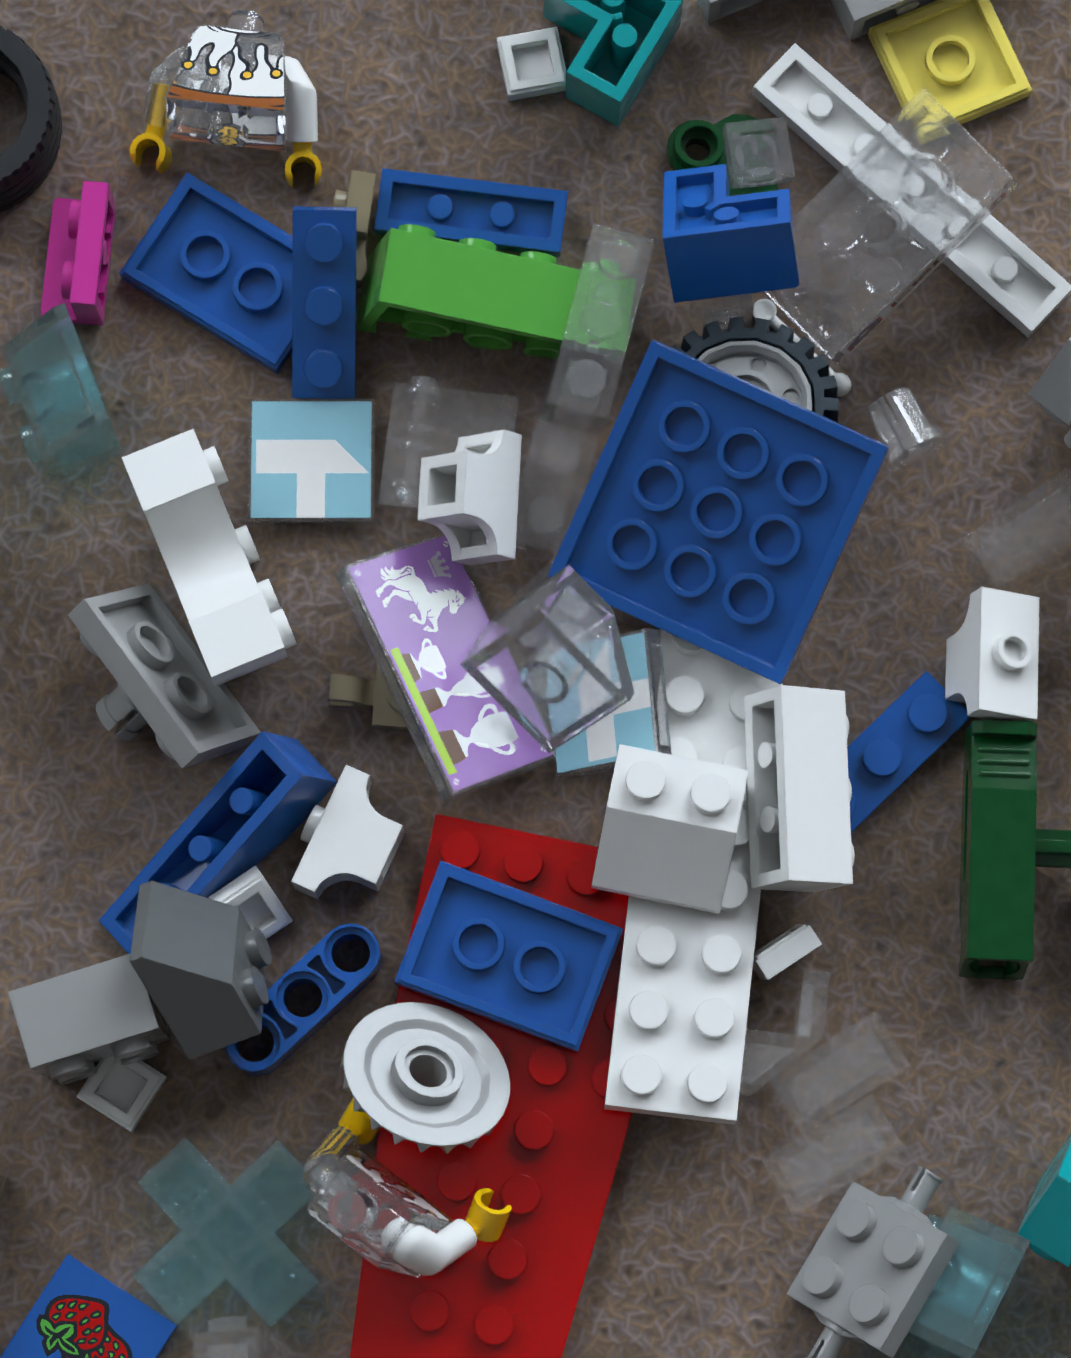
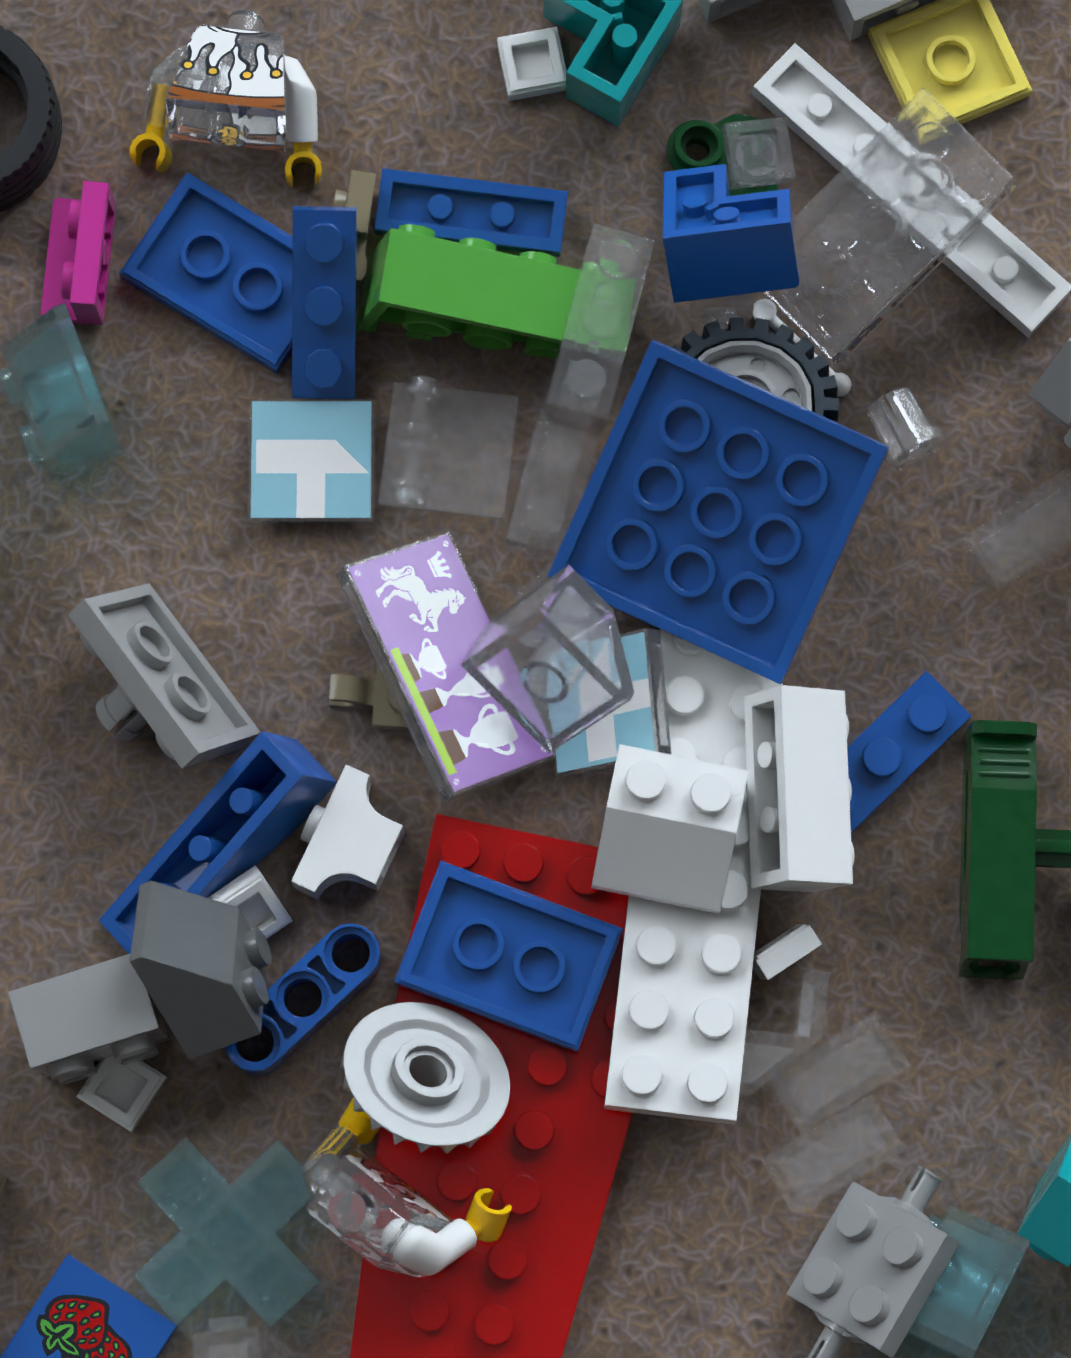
(209, 560): white brick -> none
(474, 496): white brick -> none
(996, 657): white brick -> none

